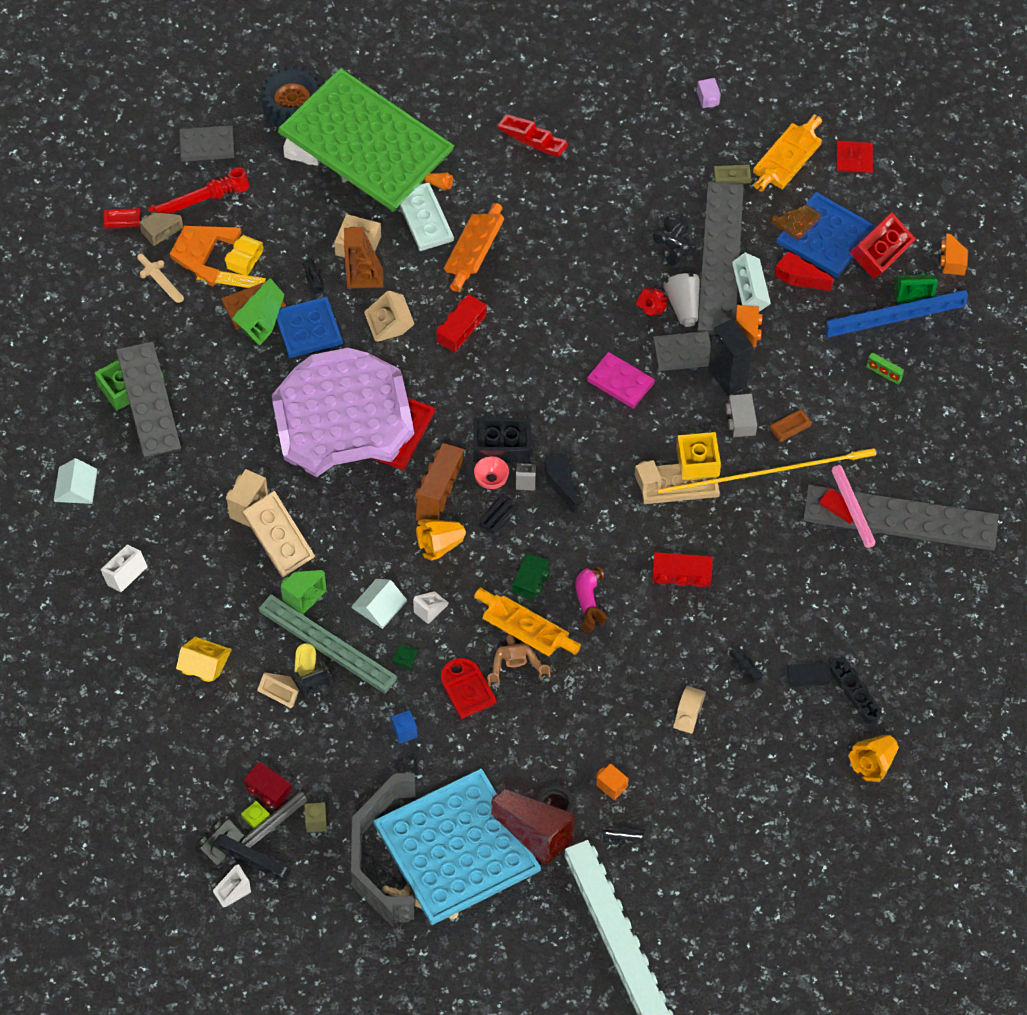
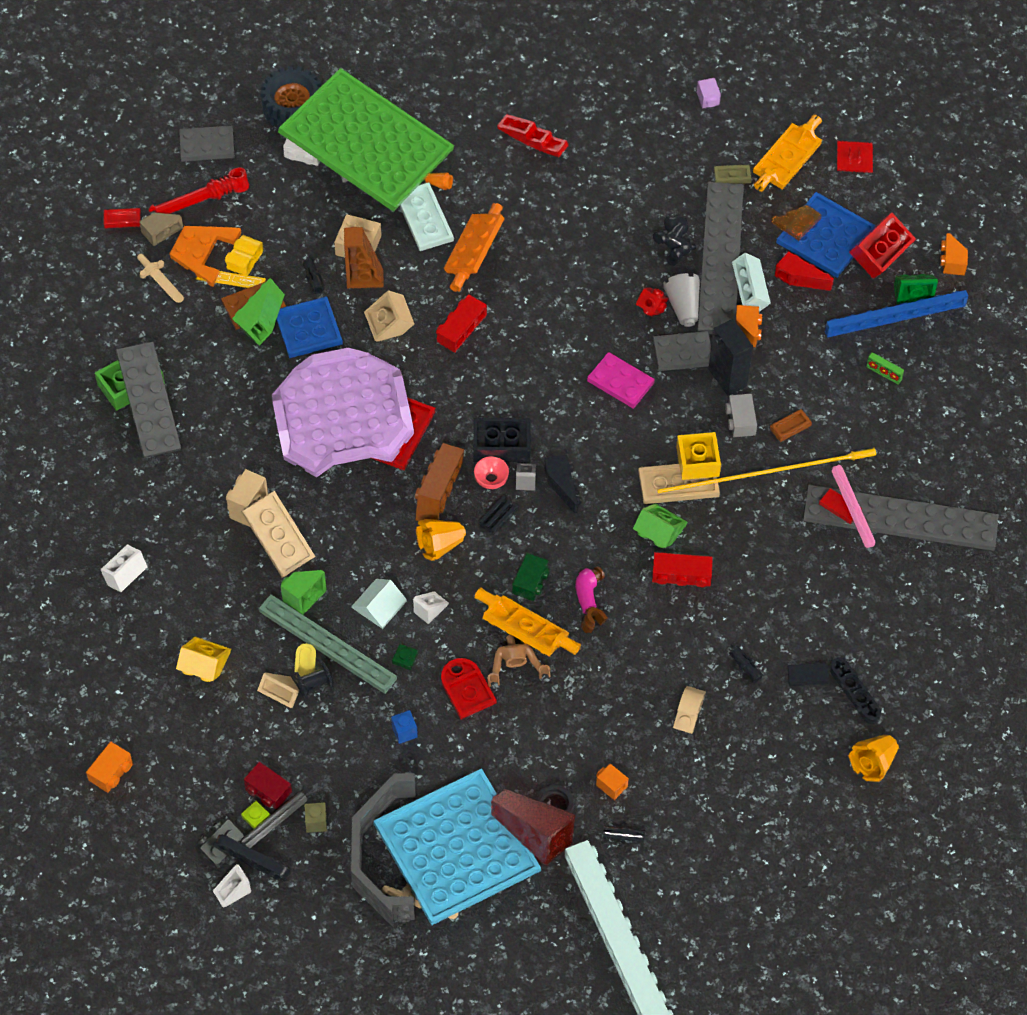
(75, 482): light aqua slope -> none
(109, 767): none -> orange brick
(648, 476): tan brick -> none
(659, 525): none -> bright green slope

